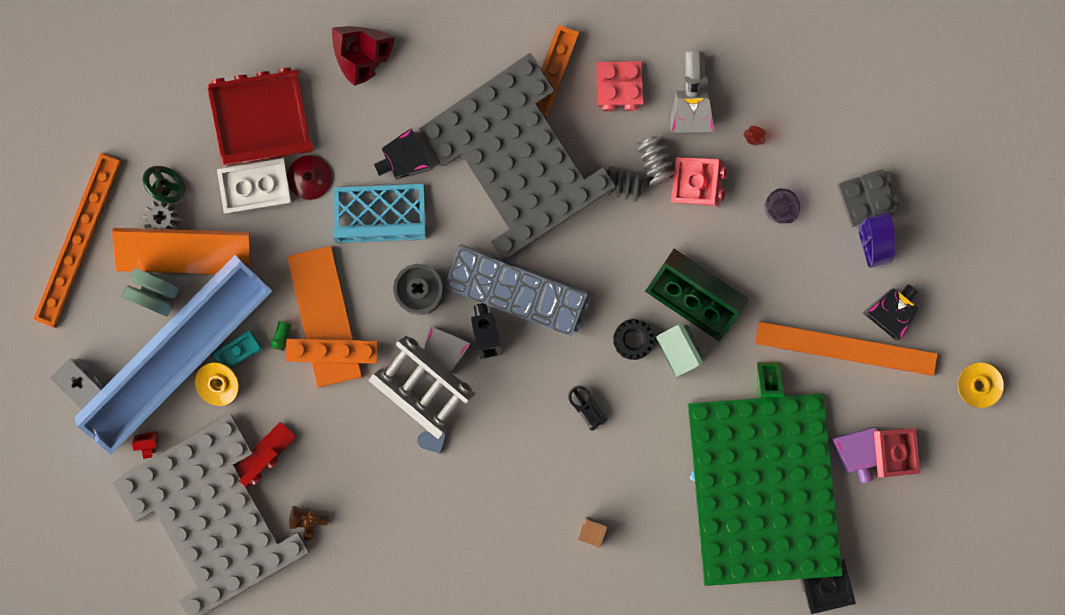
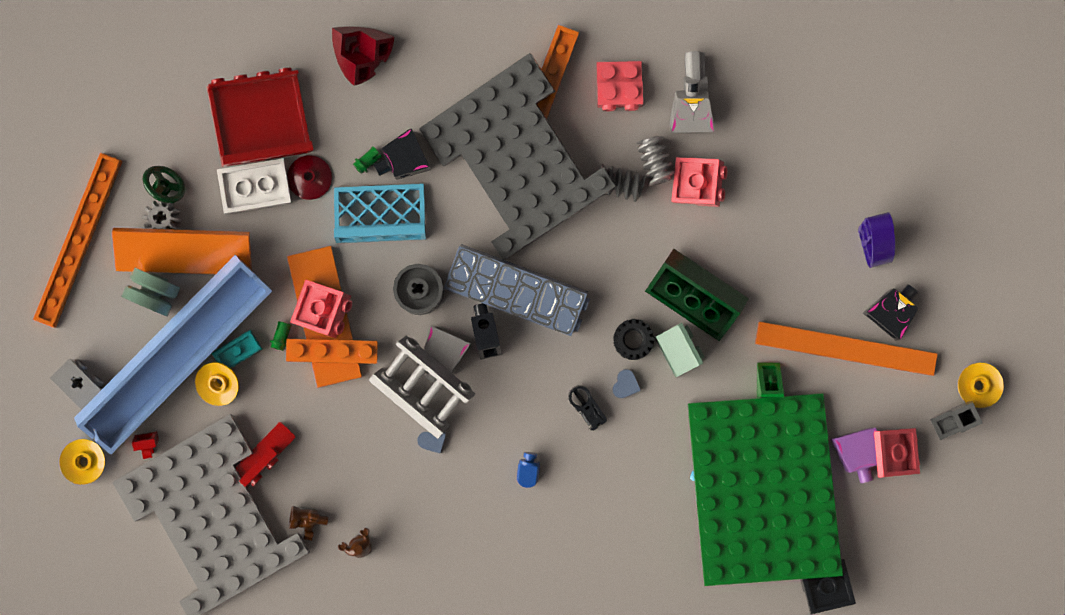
(71, 461): none -> yellow dish
(321, 309): none -> coral plate
(358, 546): none -> reddish brown piece
(367, 160): none -> green pin
(528, 470): none -> blue arm
(592, 532): medium nougat panel -> none
(625, 385): none -> sand blue tile
(755, 135): clear red plate -> none
(780, 207): clear purple helmet -> none
(868, 196): dark grey plate -> none
(957, 419): none -> dark grey brick

